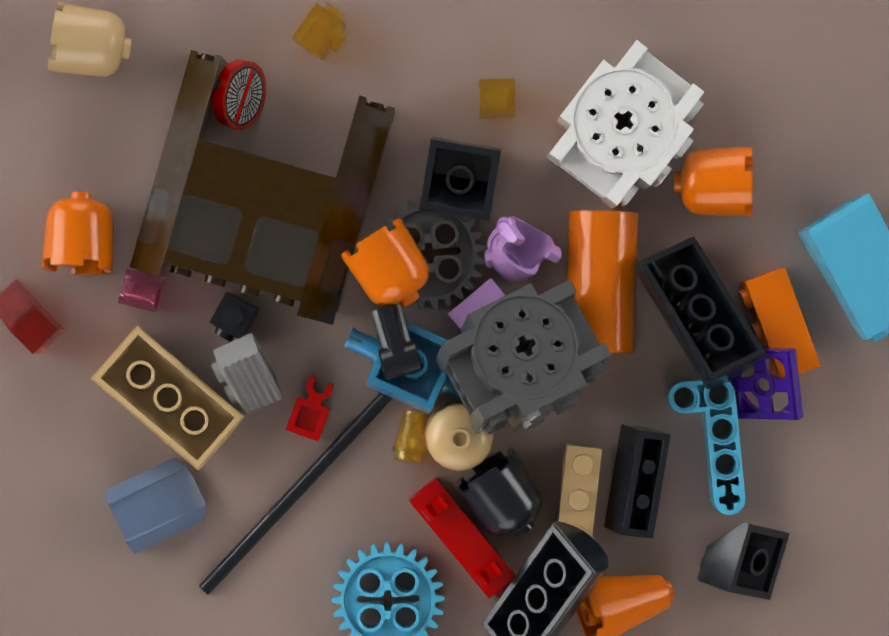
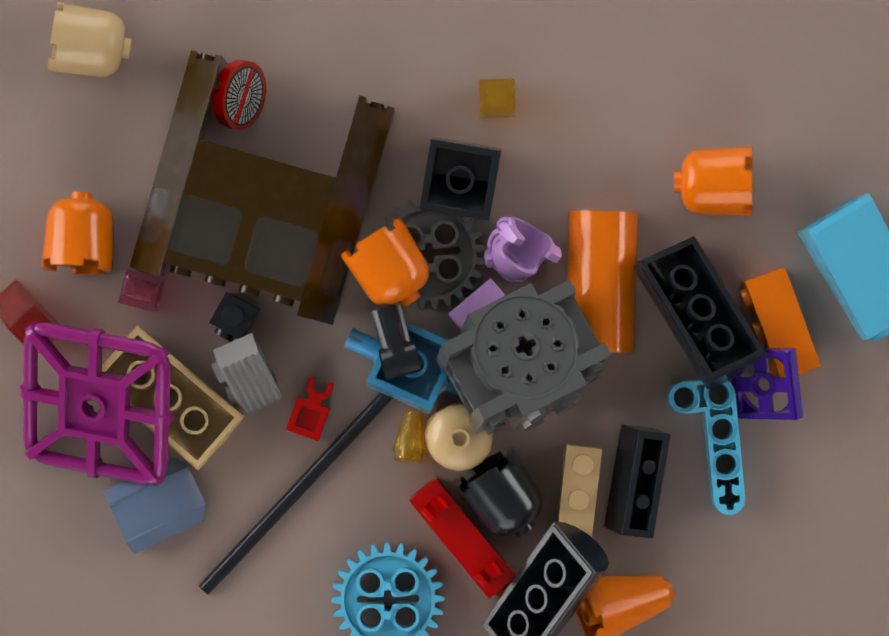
(110, 390): none -> magenta plate
(321, 31): clear yellow brick -> none
(656, 129): white piece -> none
(744, 560): black slope -> none

